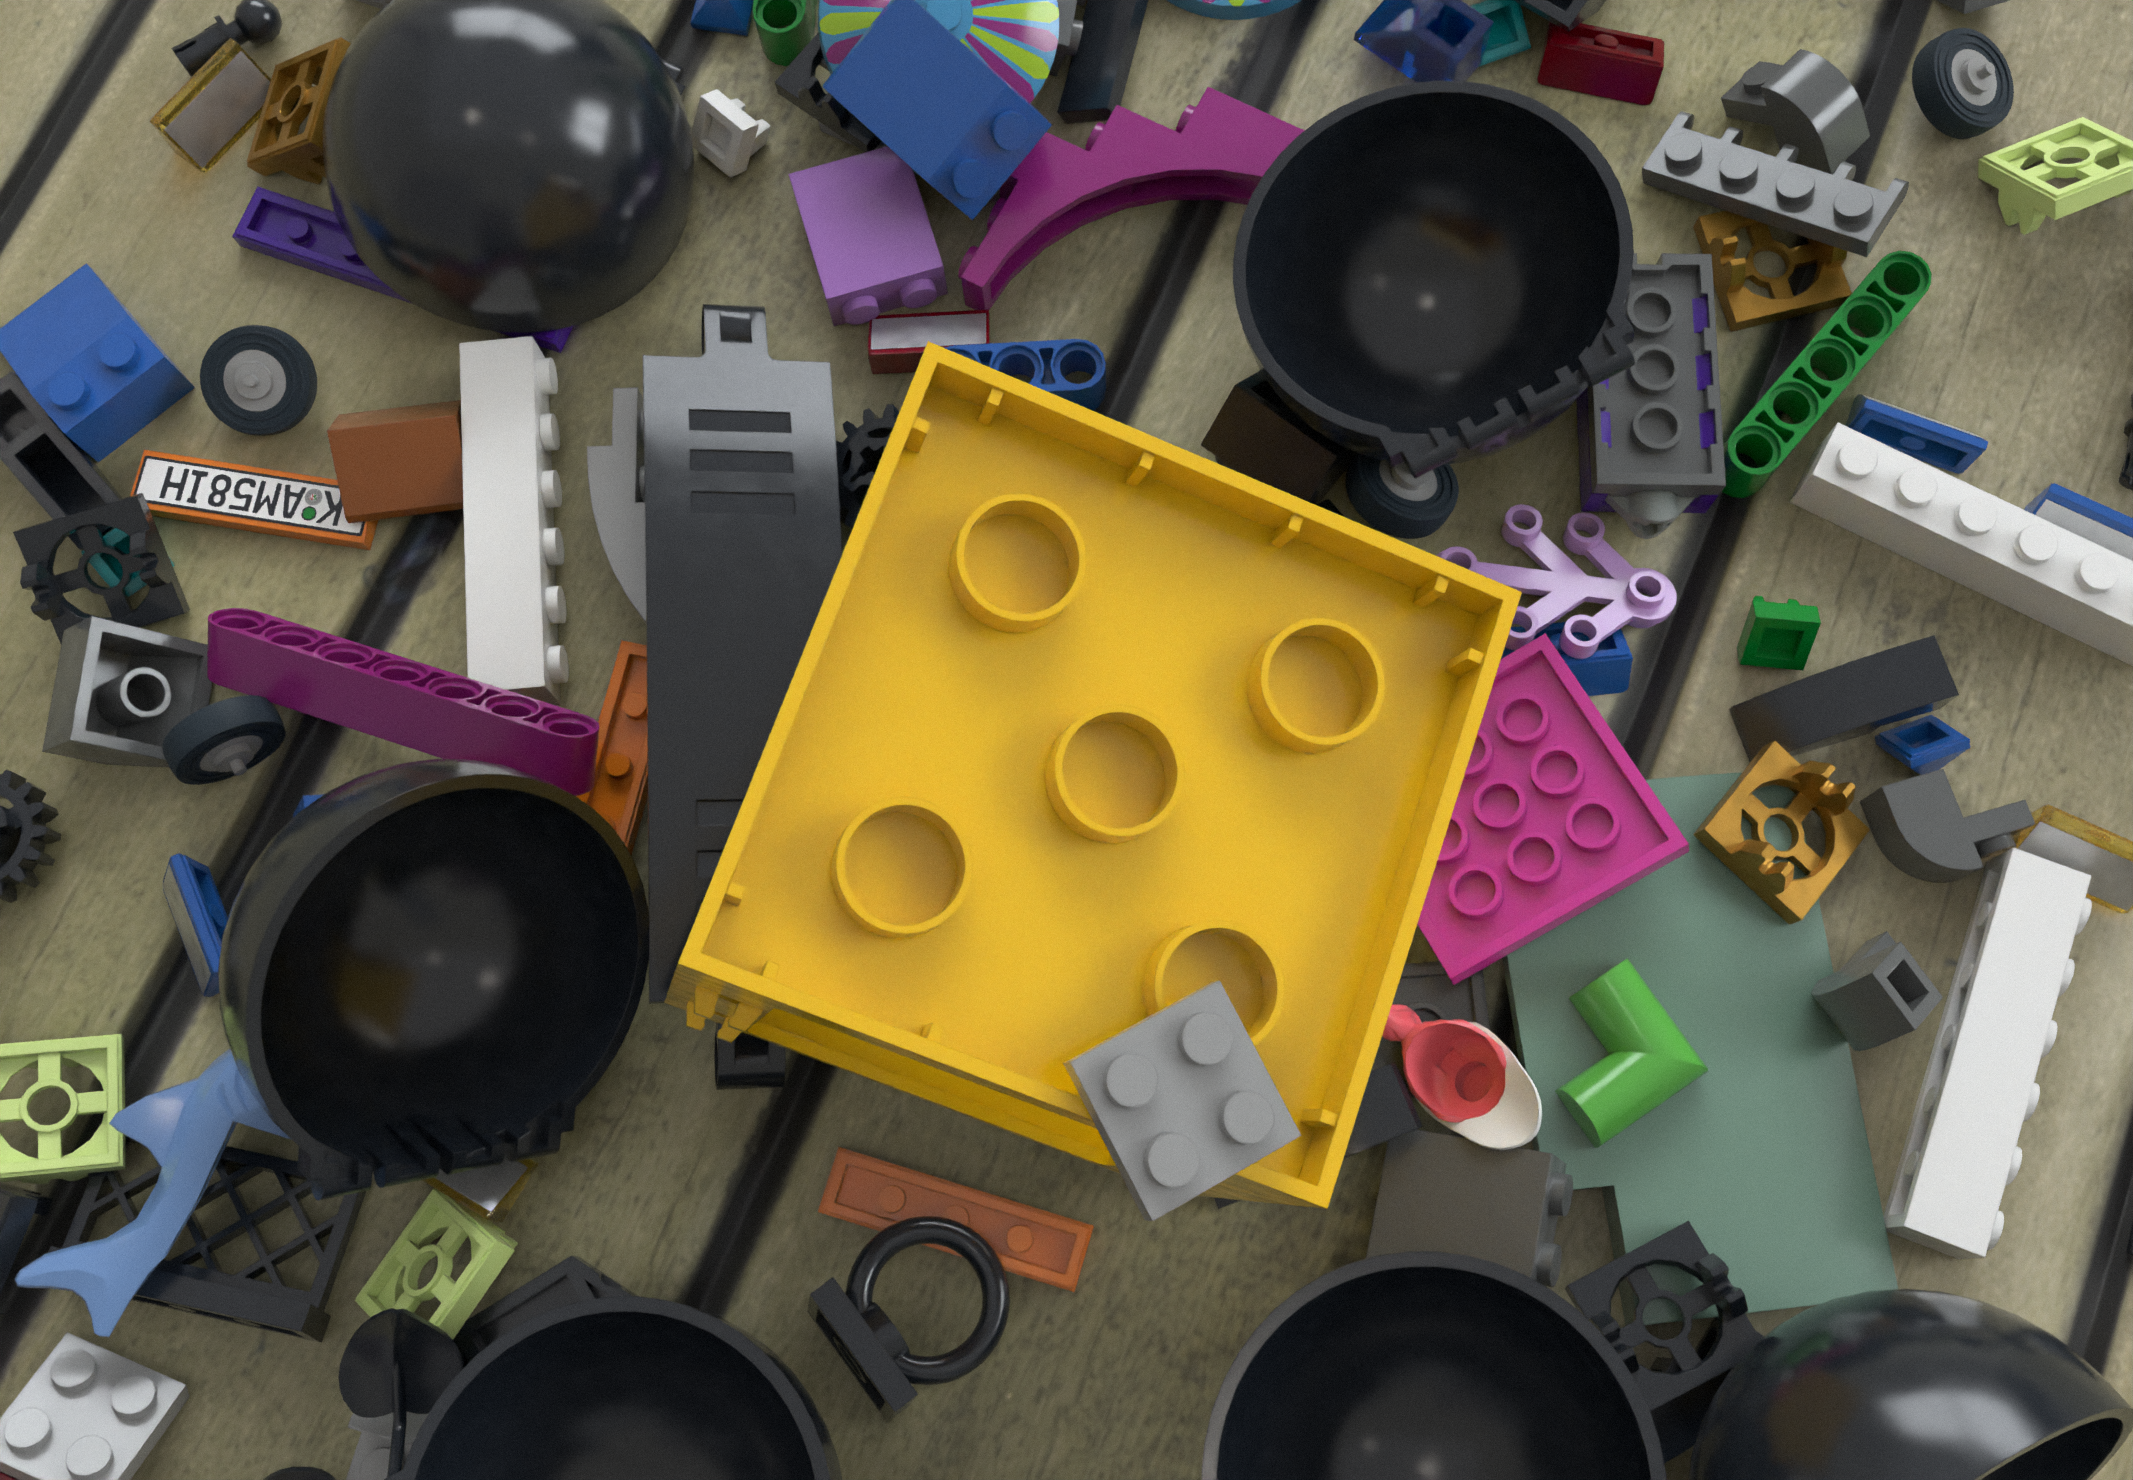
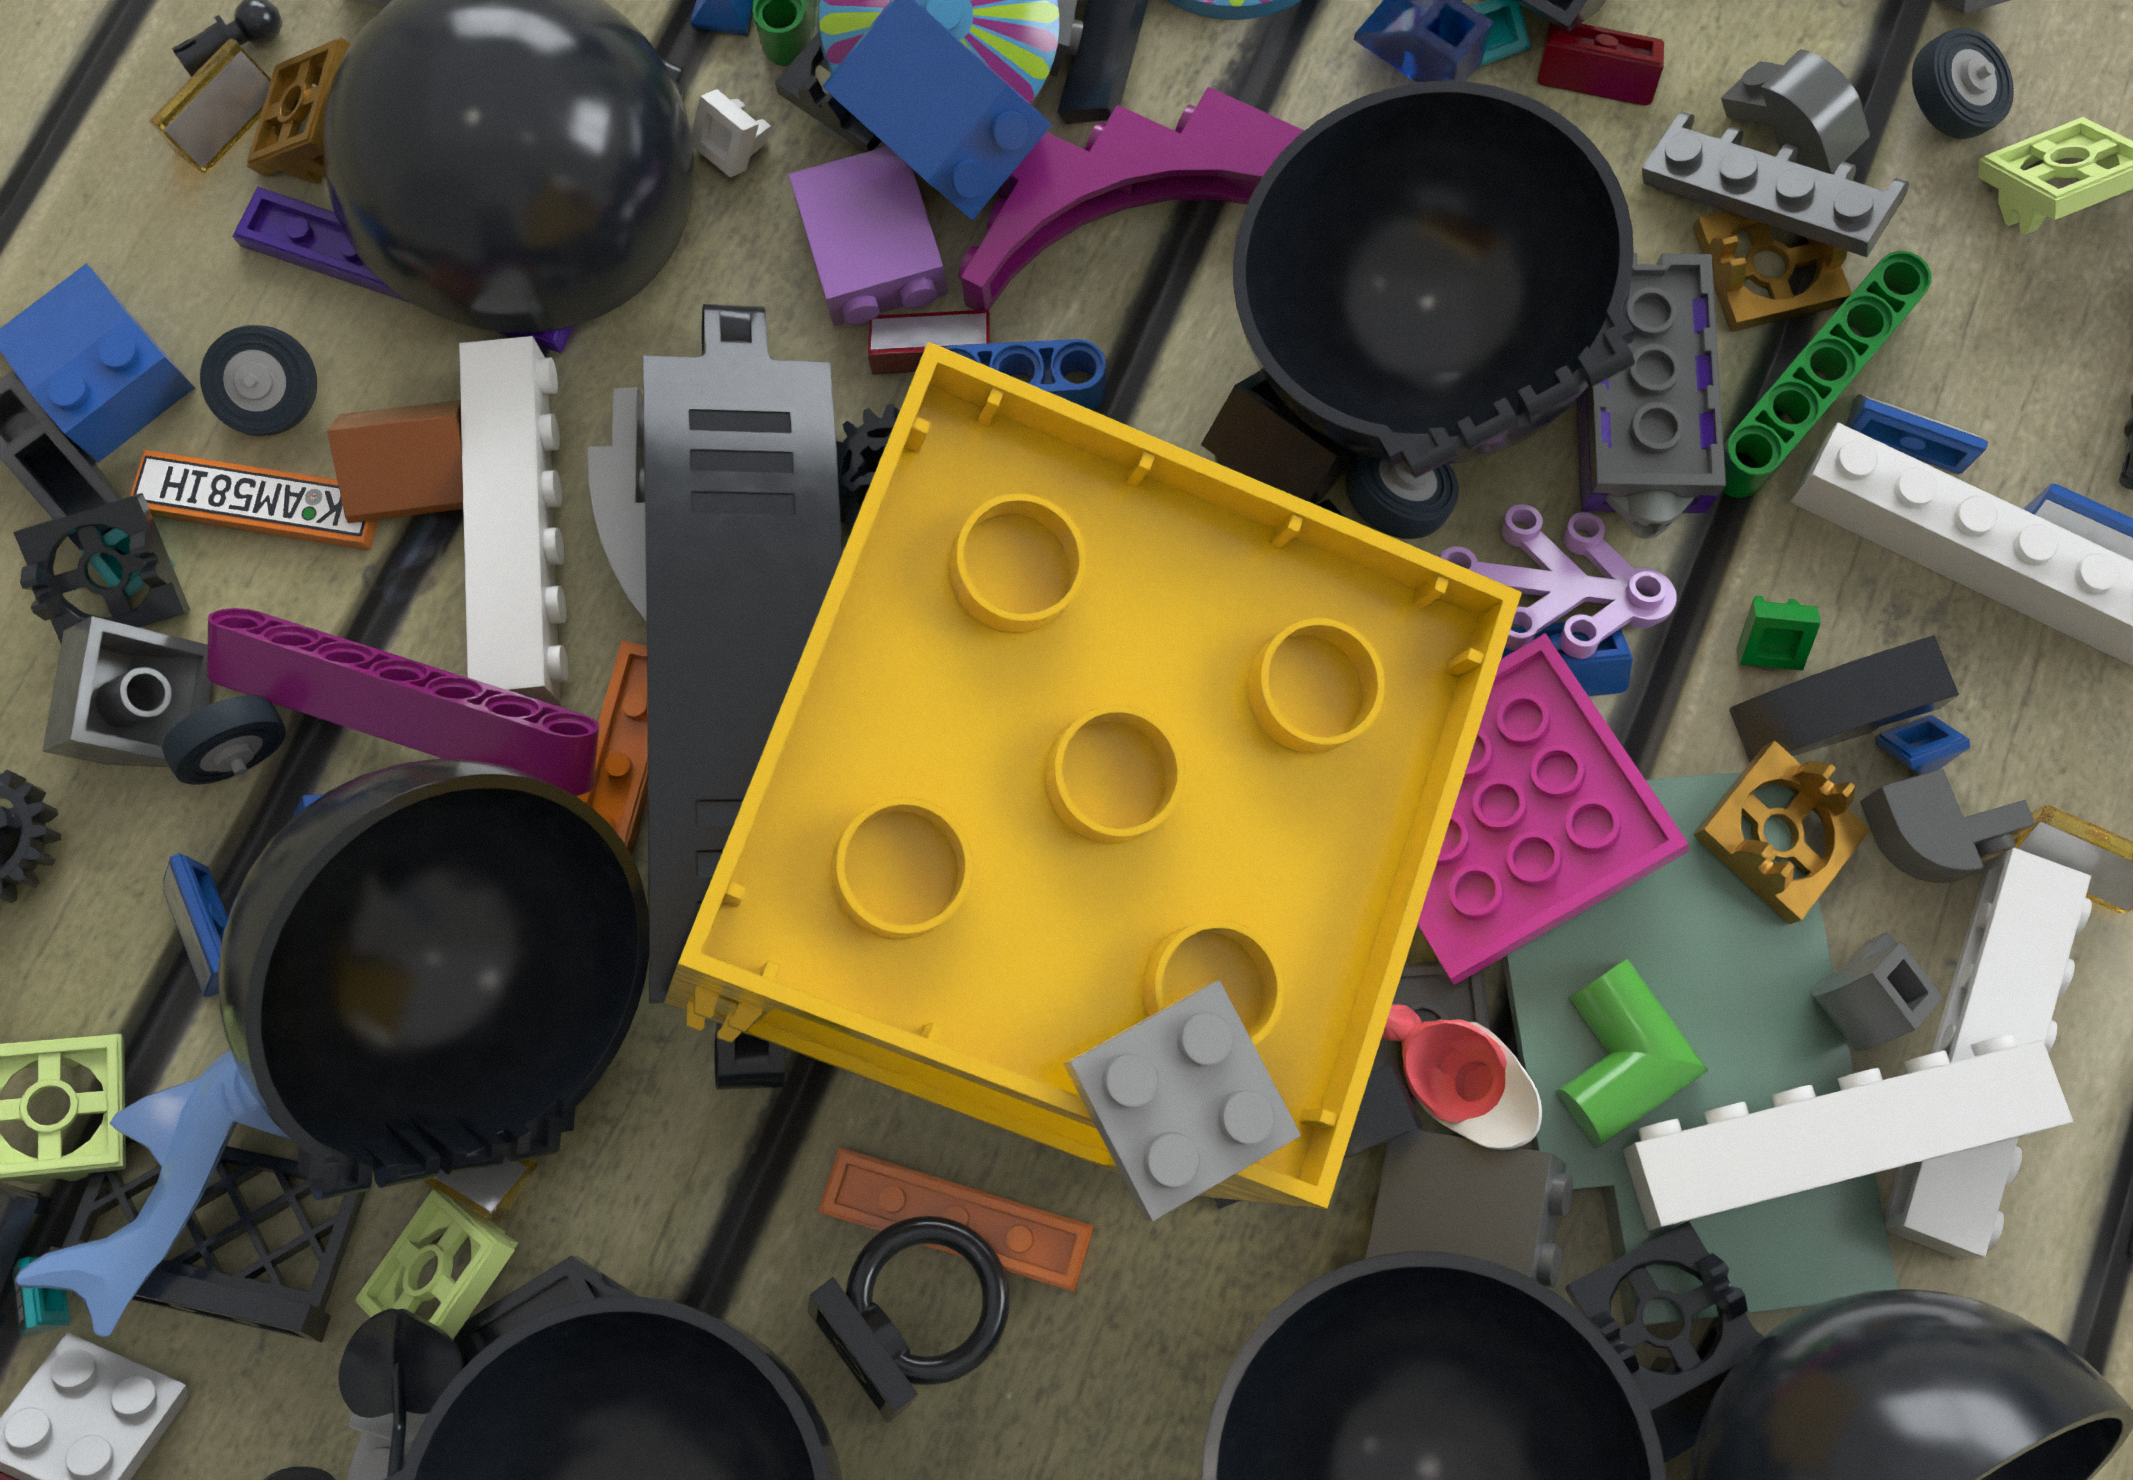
(39, 1307): none -> teal slope
(1845, 1133): none -> white brick

